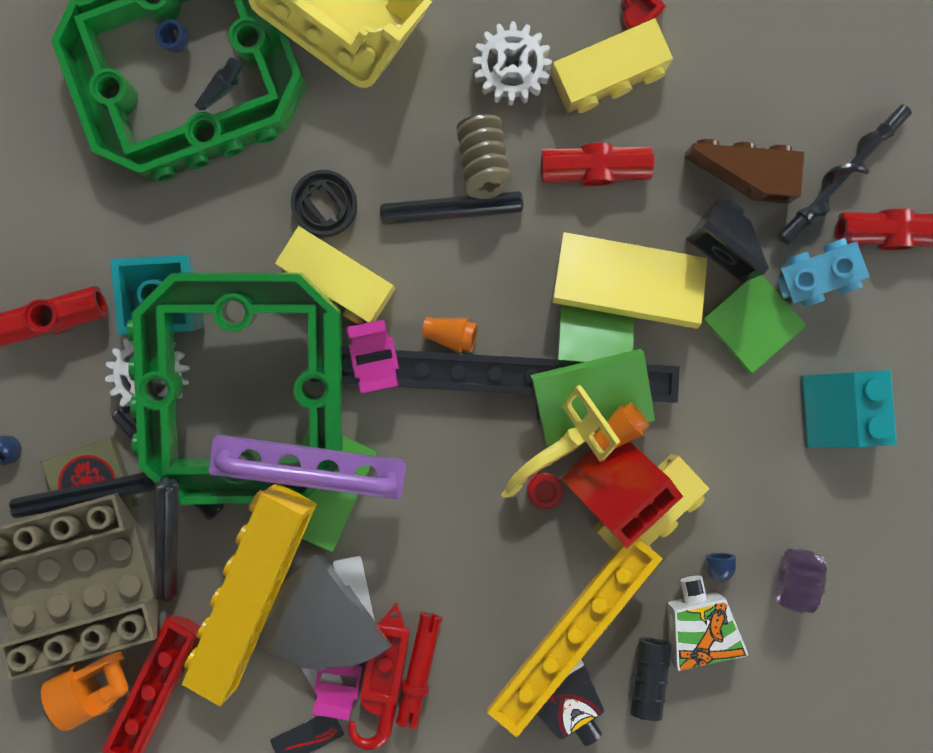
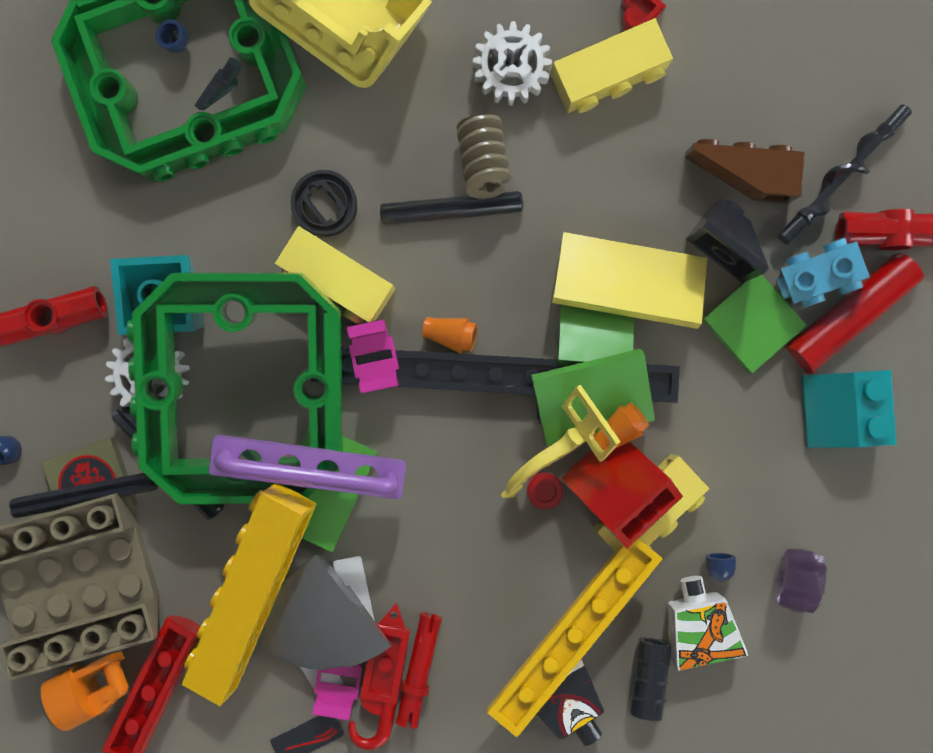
(166, 538): black axle -> none
(597, 164): red piece -> none
(855, 312): none -> red brick

